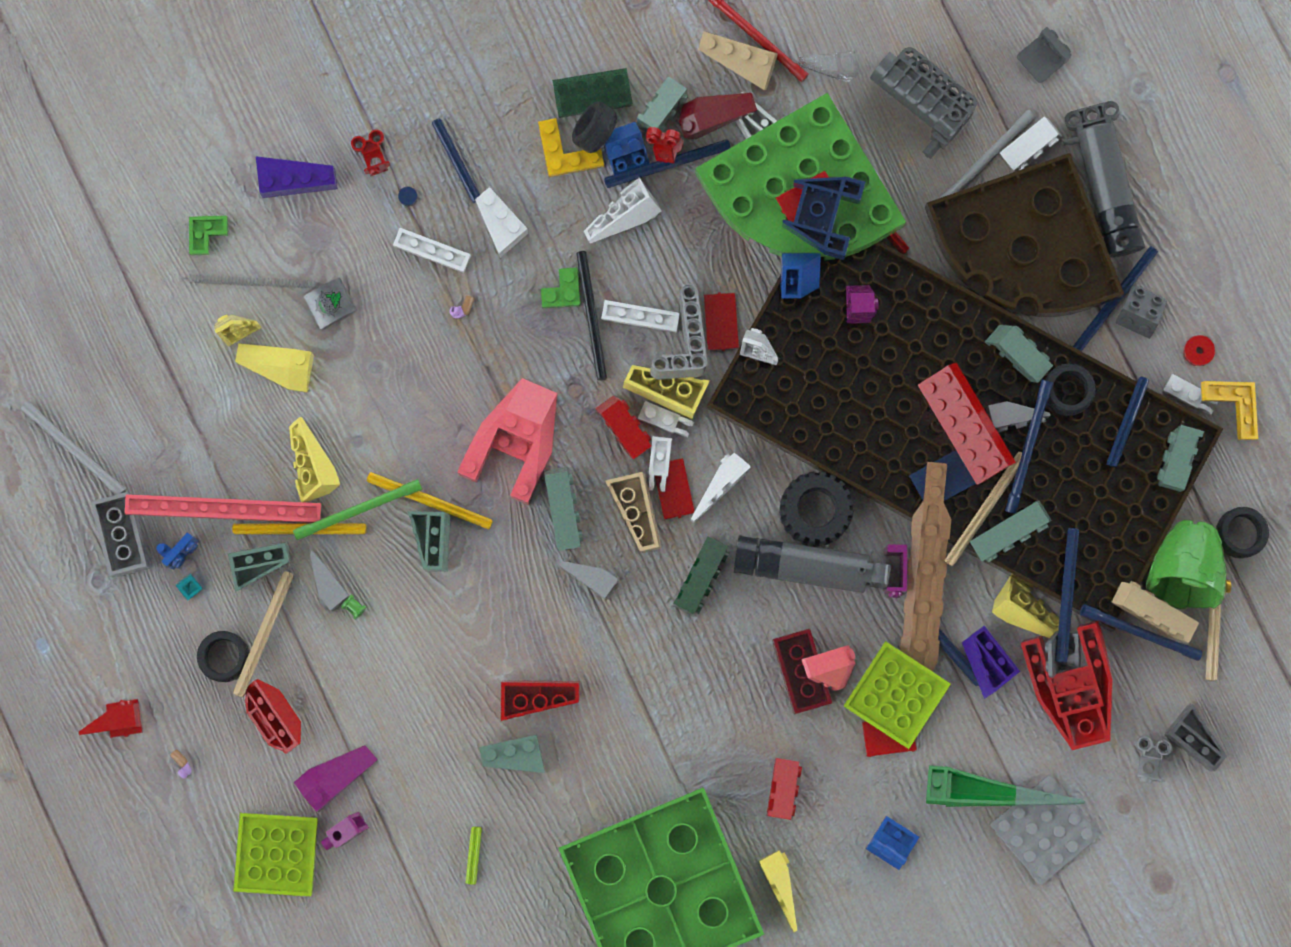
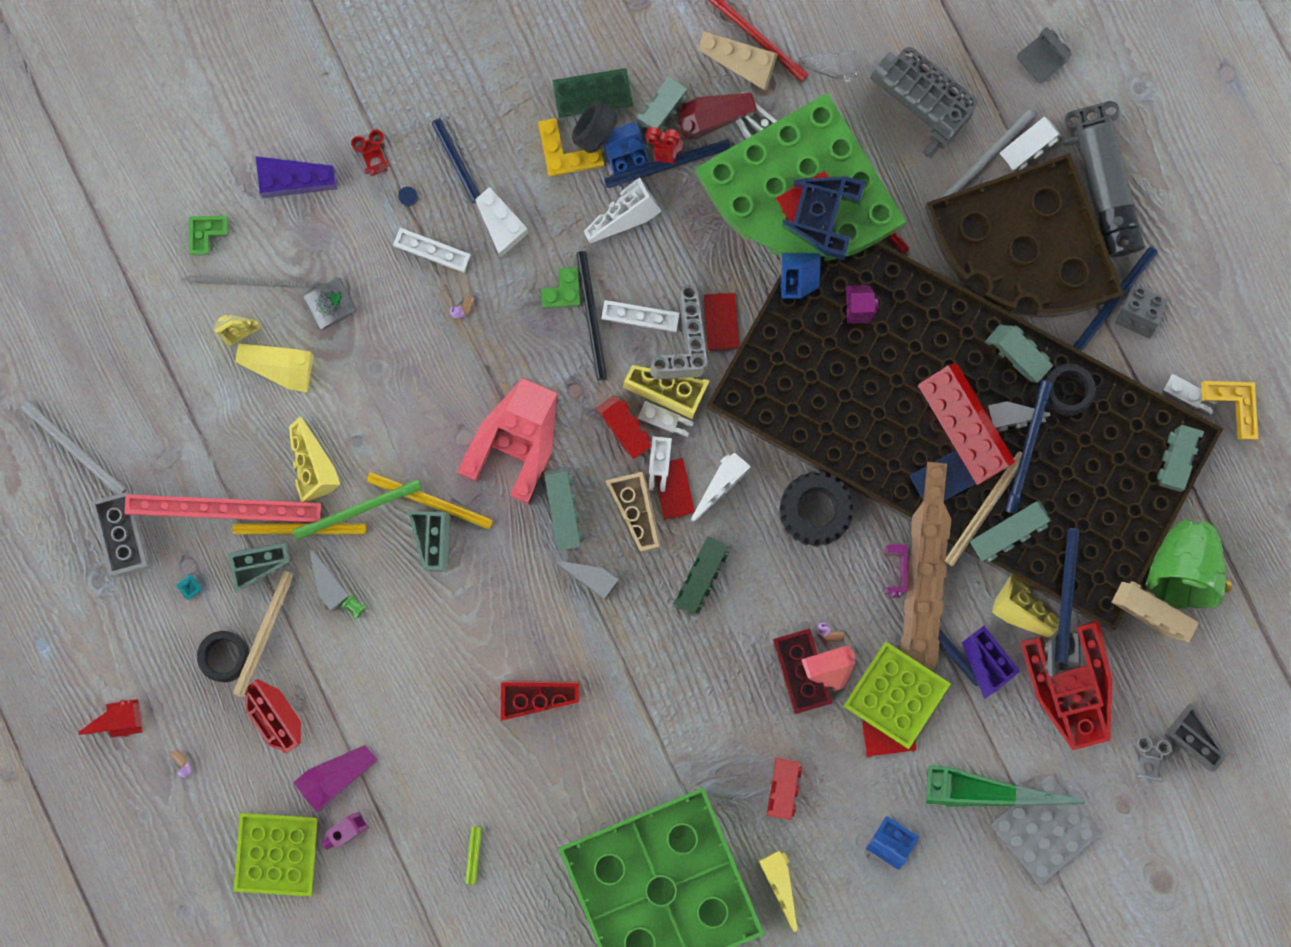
(175, 556): blue plate -> none
(516, 754): sand green wedge -> none
(758, 347): white wedge -> none
(809, 565): dark grey piece -> none
(827, 634): none -> arm
(1097, 615): dark blue piece -> none
(1128, 421): dark blue axle -> none
(1191, 354): red piece -> none
(1213, 642): tan axle -> none
(1259, 523): black tyre -> none

